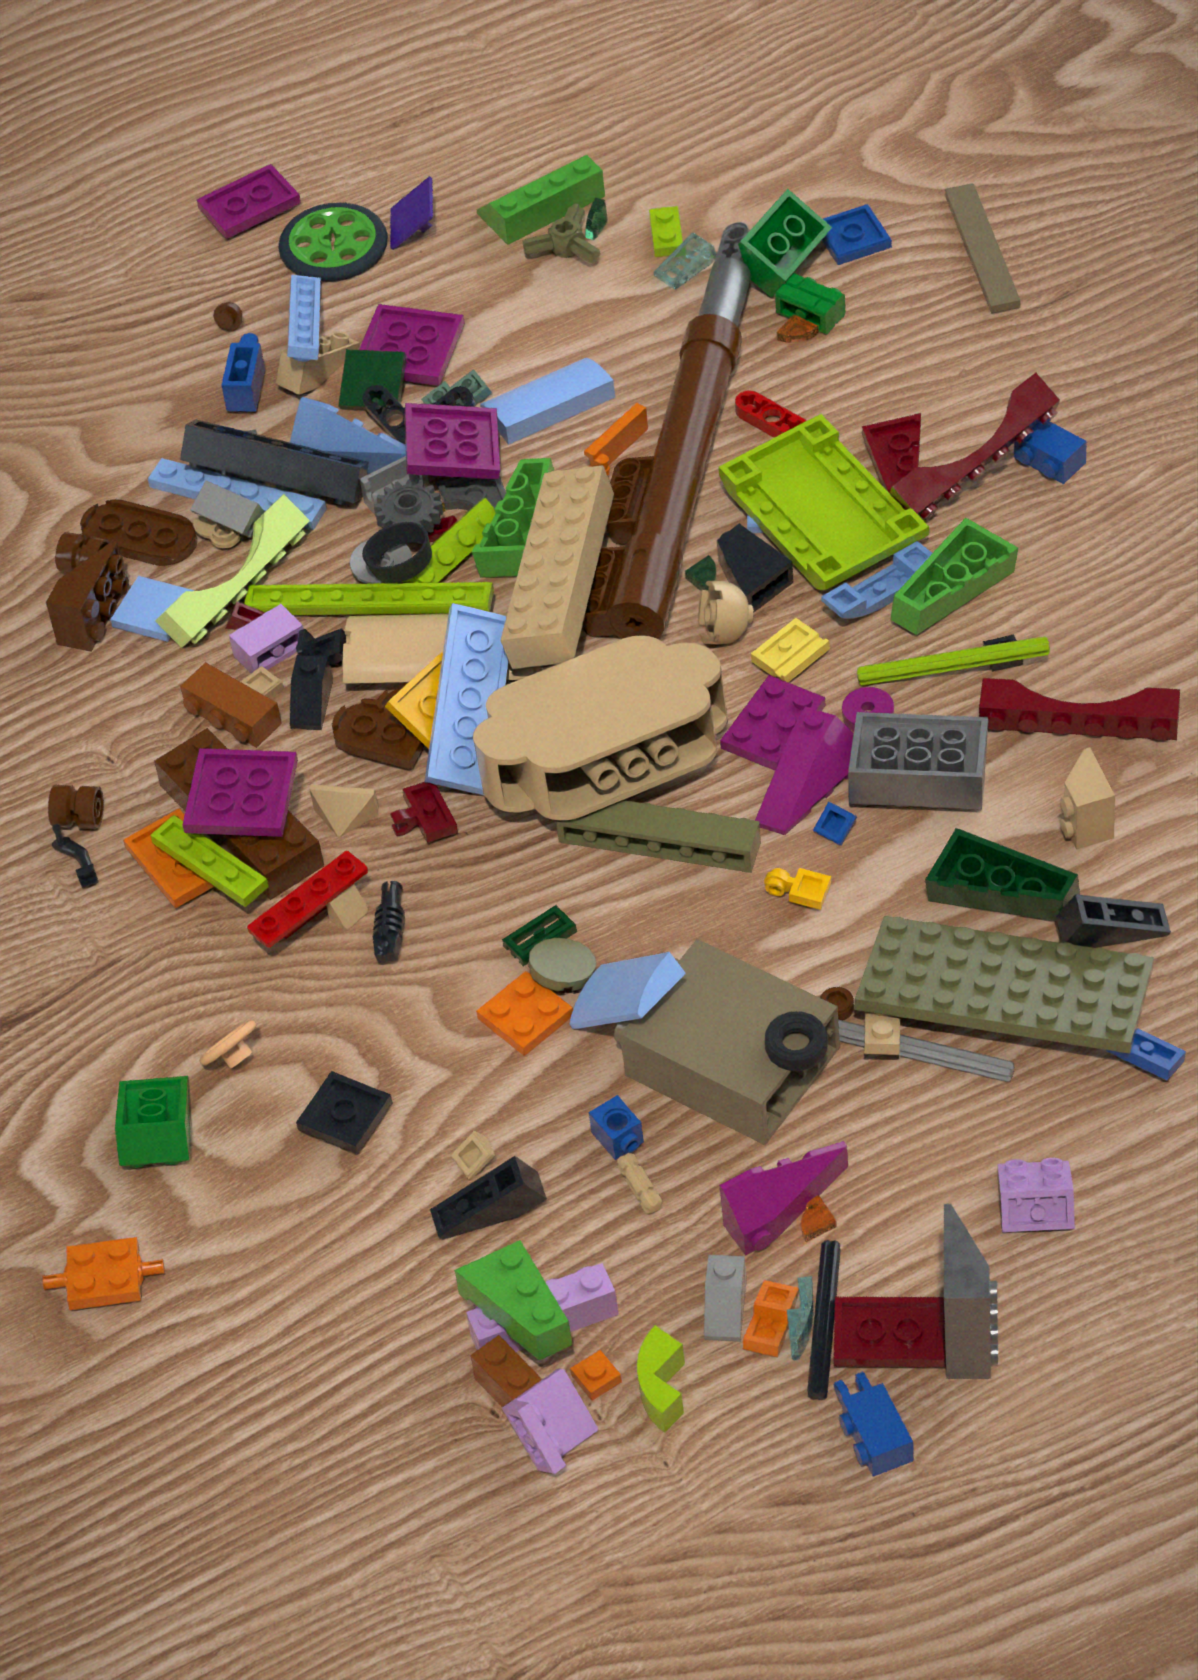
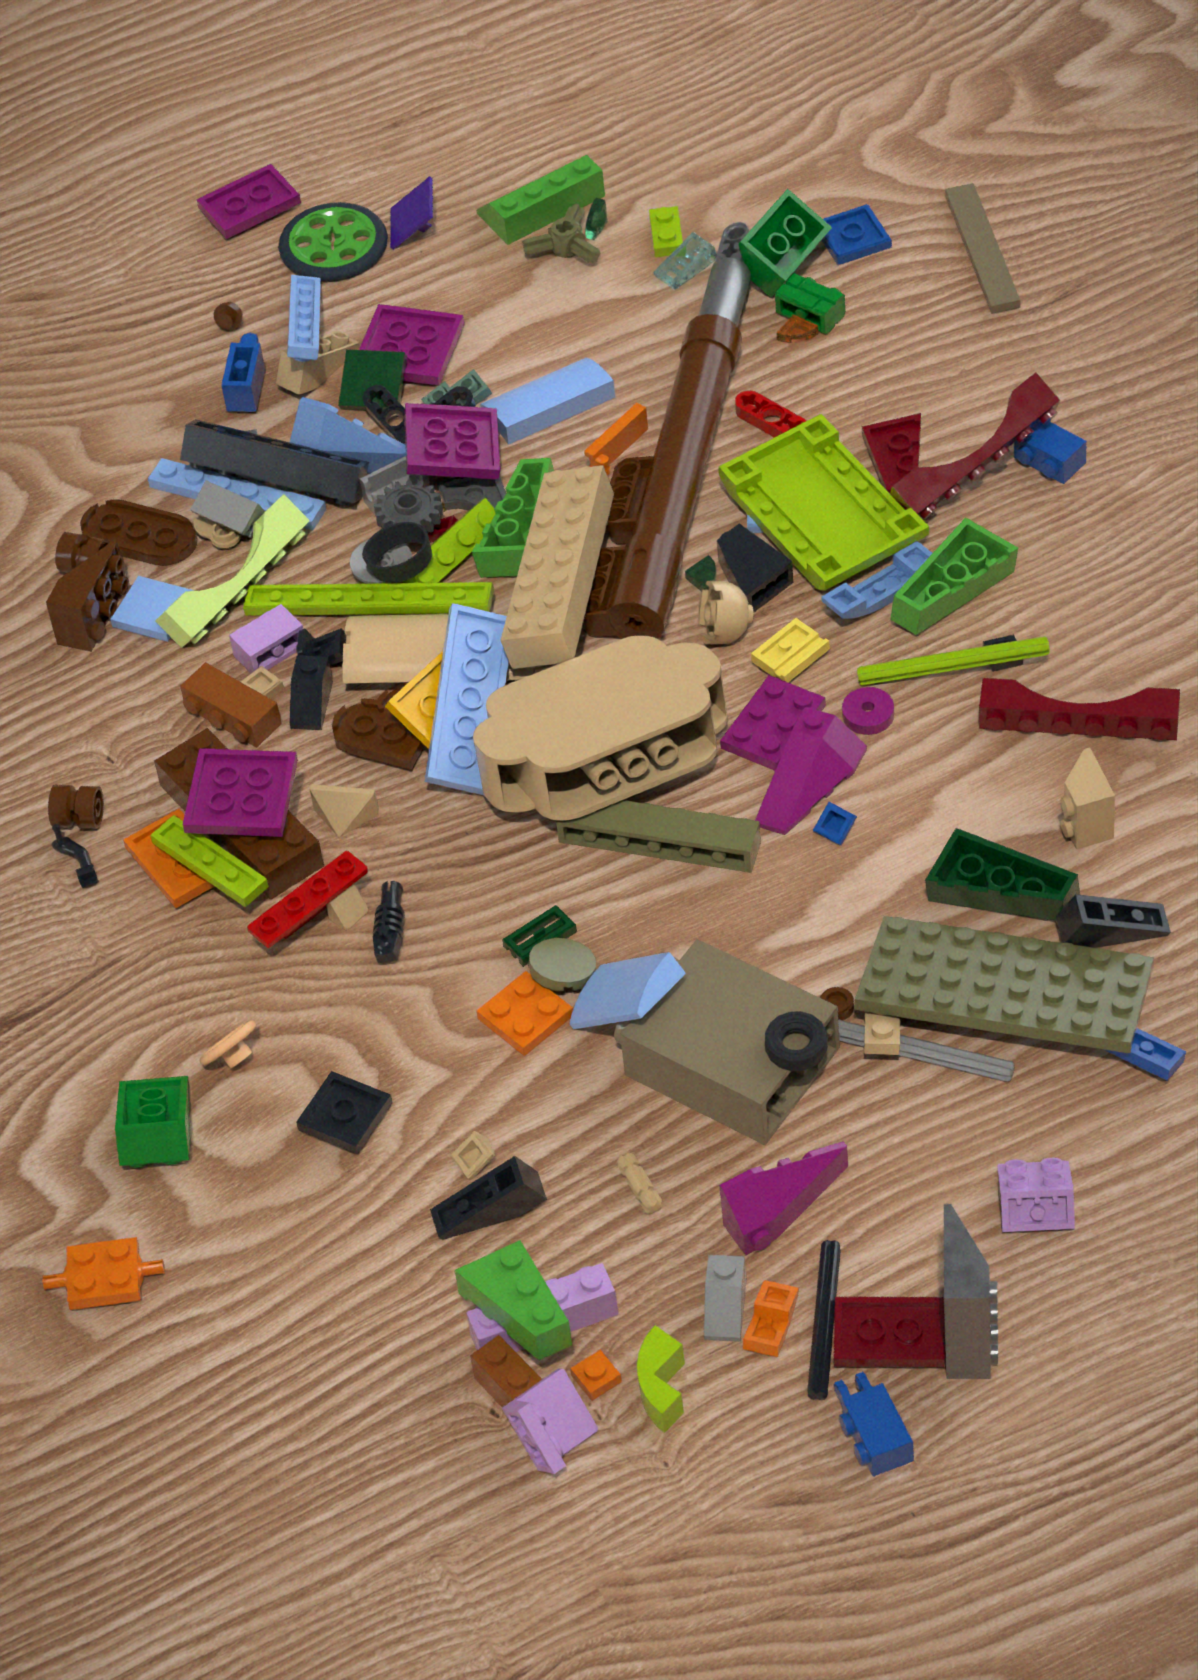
(242, 615): dark red piece -> none
(426, 810): dark red plate -> none
(612, 1116): blue brick -> none
(801, 1319): clear light blue slope -> none
(805, 889): yellow plate -> none
(816, 1219): clear orange tile -> none
(918, 760): flat silver slope -> none

